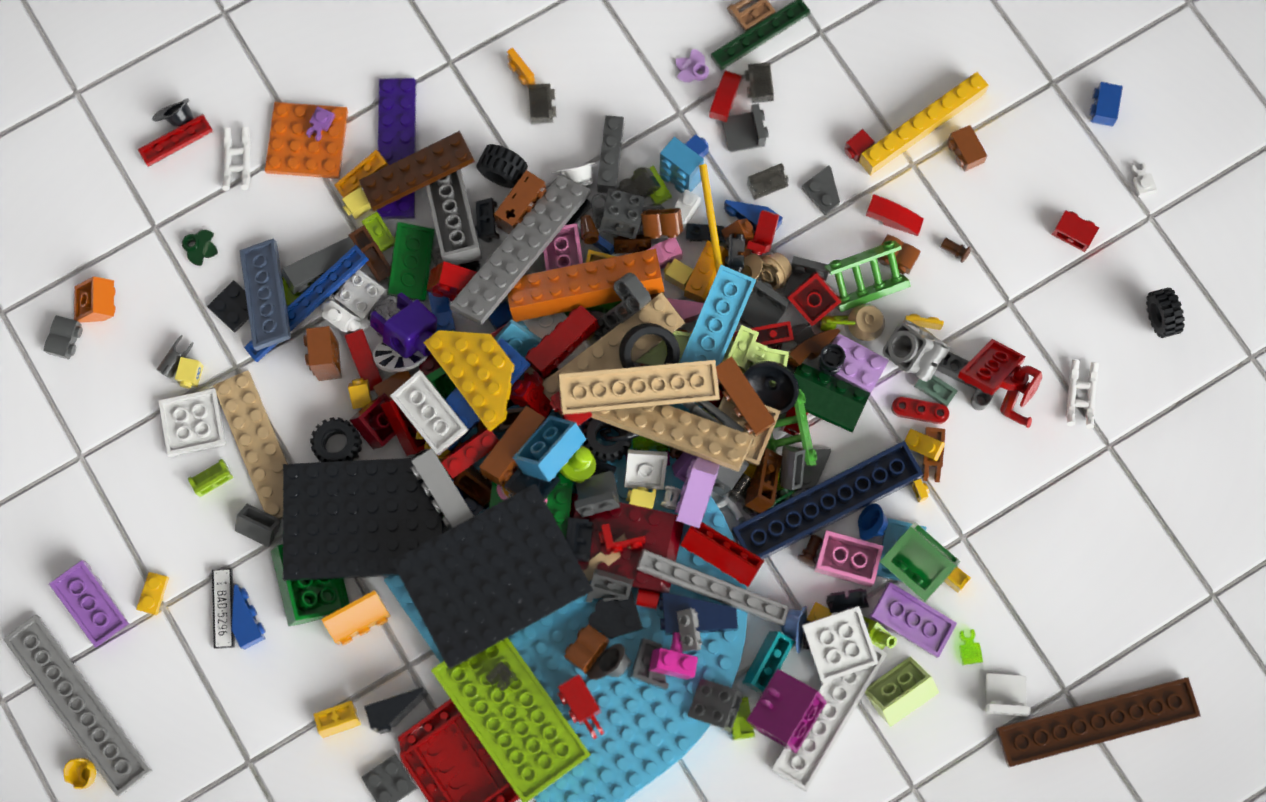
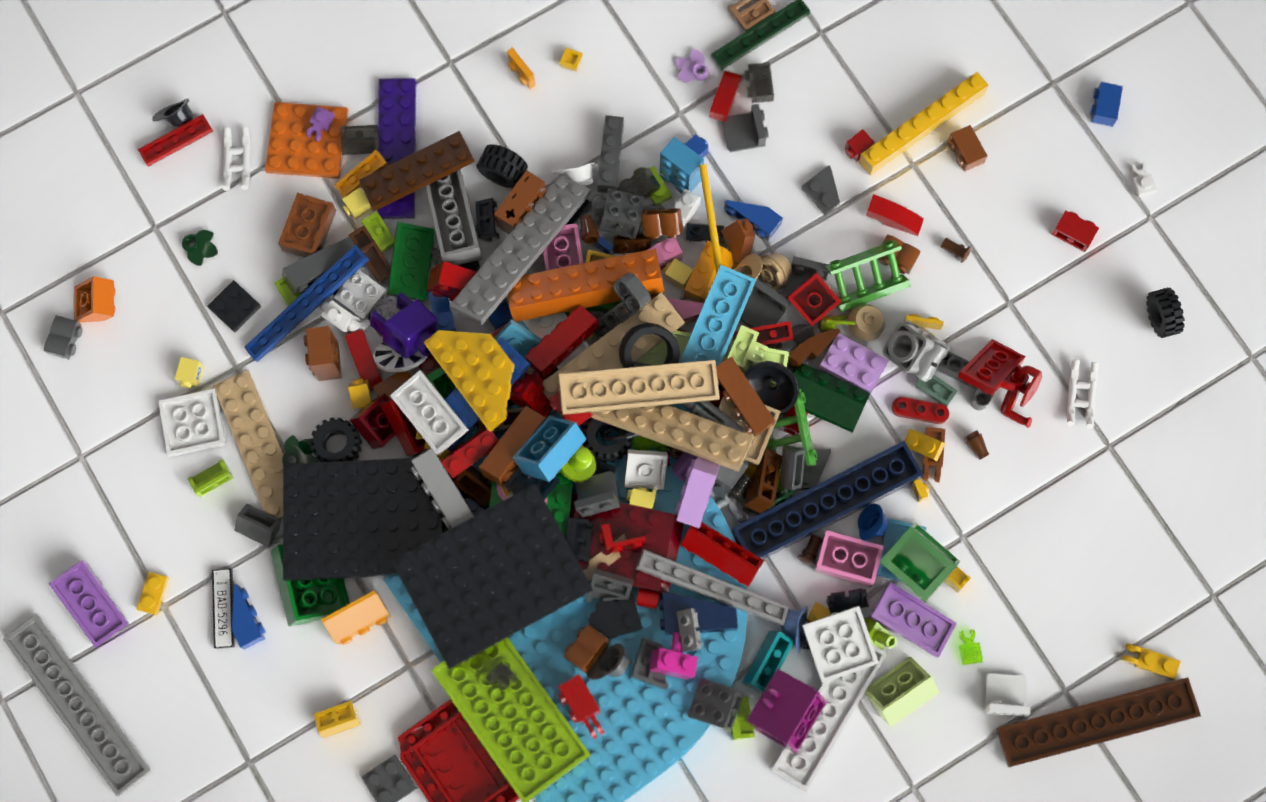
(79, 773): yellow hair -> none
(171, 360): dark grey piece -> none
(265, 294): sand blue plate -> none
(300, 450): none -> dark green plate
(307, 225): none -> dark orange piece
(359, 139): none -> clear smoke brick
(391, 711): black slope -> none
(541, 103): clear smoke brick -> none
(571, 59): none -> yellow plate
(674, 492): white bush -> none
(735, 245): black hinge -> none
(764, 233): red bracket -> none
(767, 181): clear smoke hinge -> none
(831, 359): black wheel -> none
(976, 444): none -> reddish brown cone
(1153, 662): none -> yellow hinge

